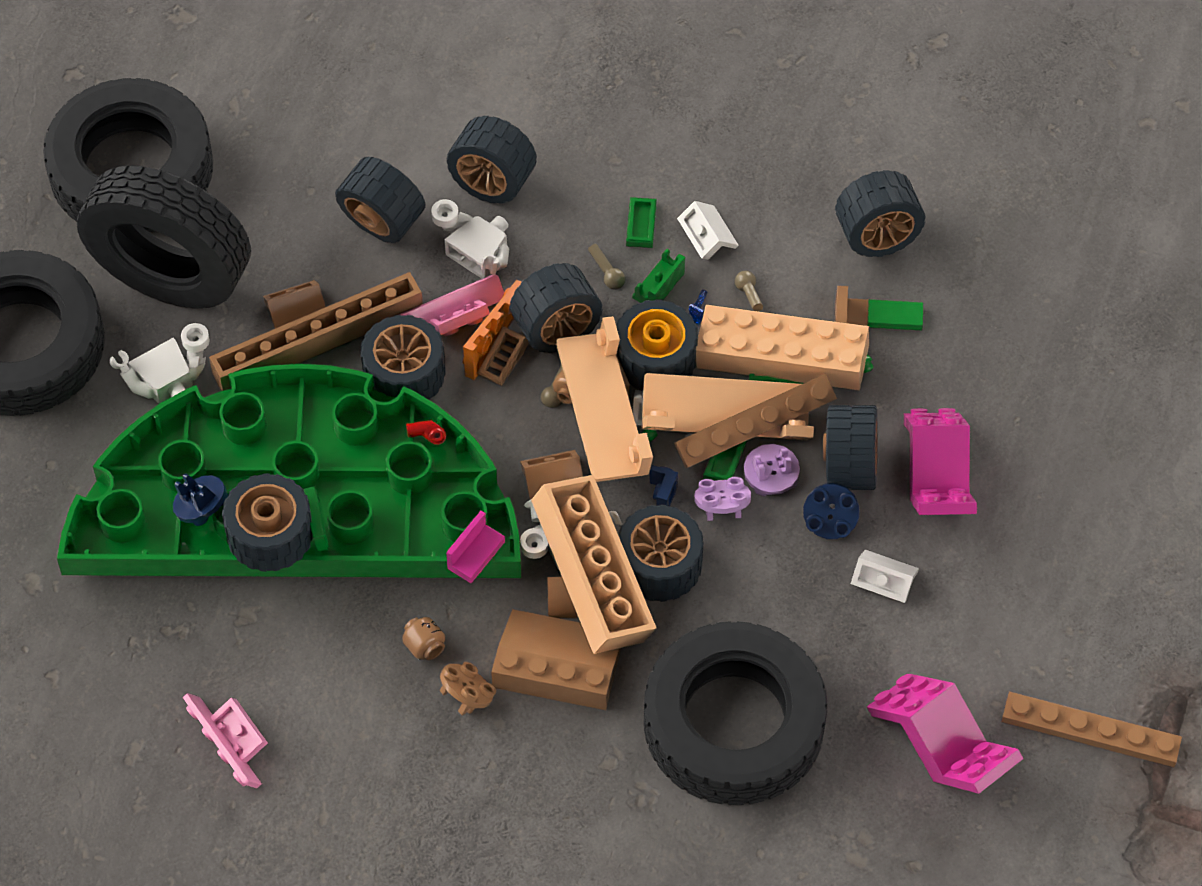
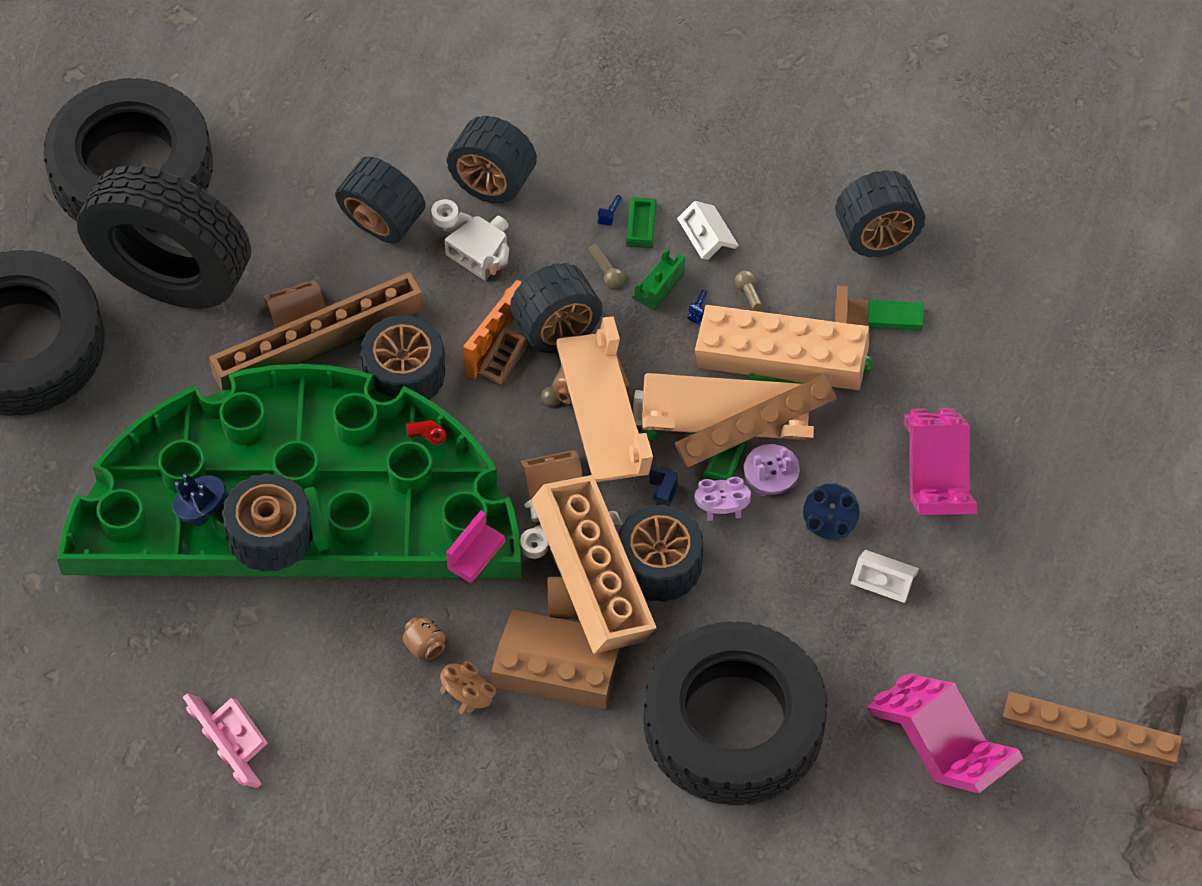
(163, 369): white torso -> none
(461, 306): bright pink bracket -> none
(607, 215): none -> clear blue hand
(656, 340): black wheel -> none
(851, 446): black wheel -> none

